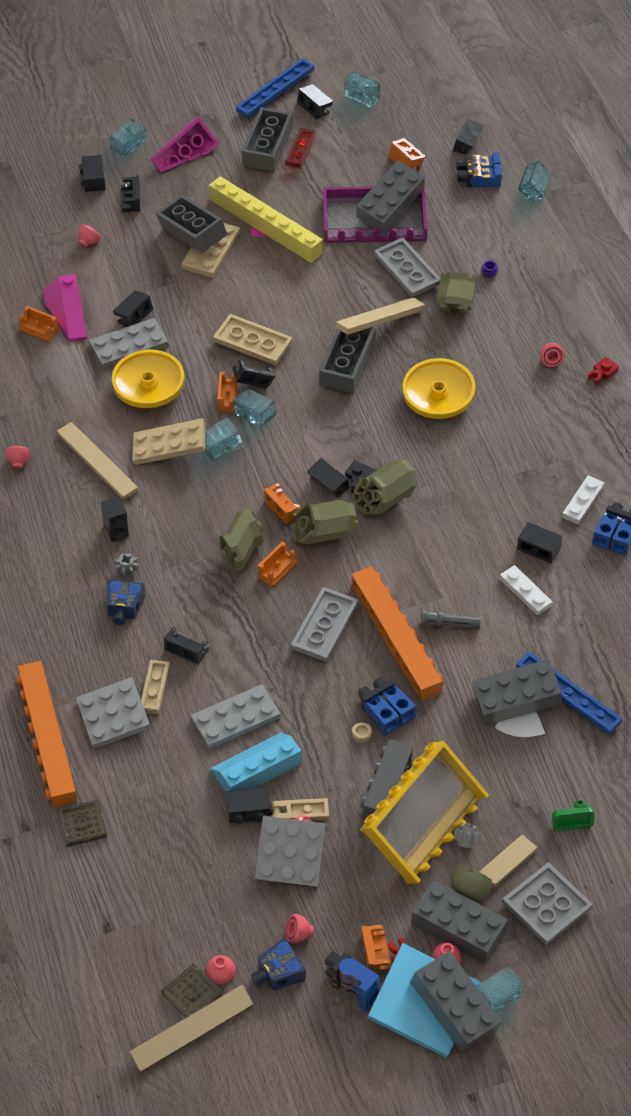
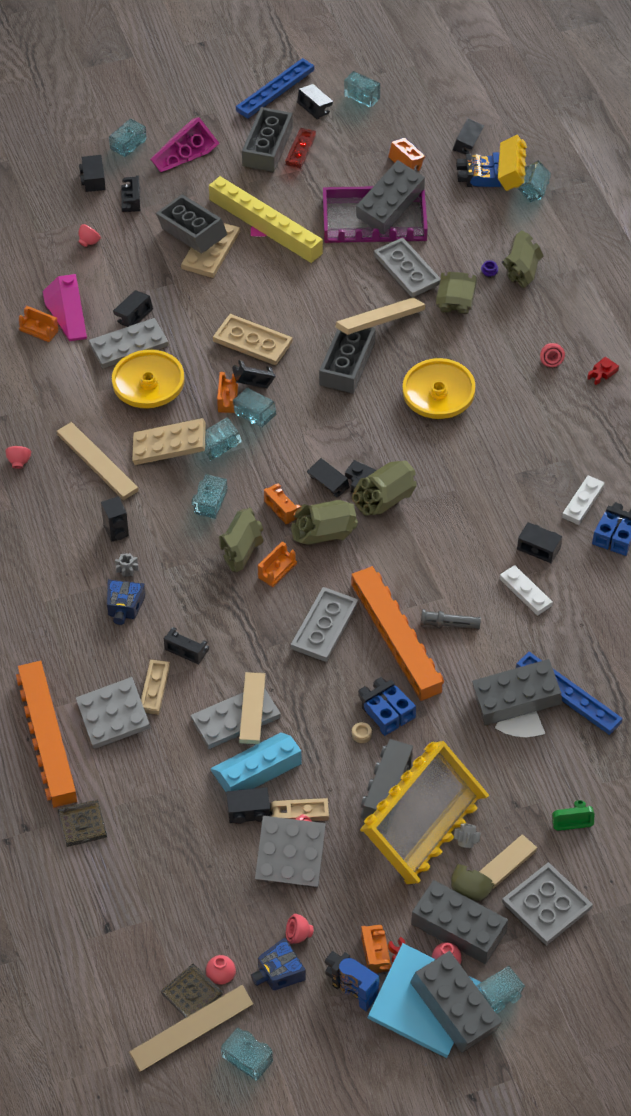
(210, 496): none -> clear light blue brick
(247, 1053): none -> clear light blue brick
(252, 708): none -> tan tile
(512, 162): none -> yellow brick
(522, 259): none -> olive brick

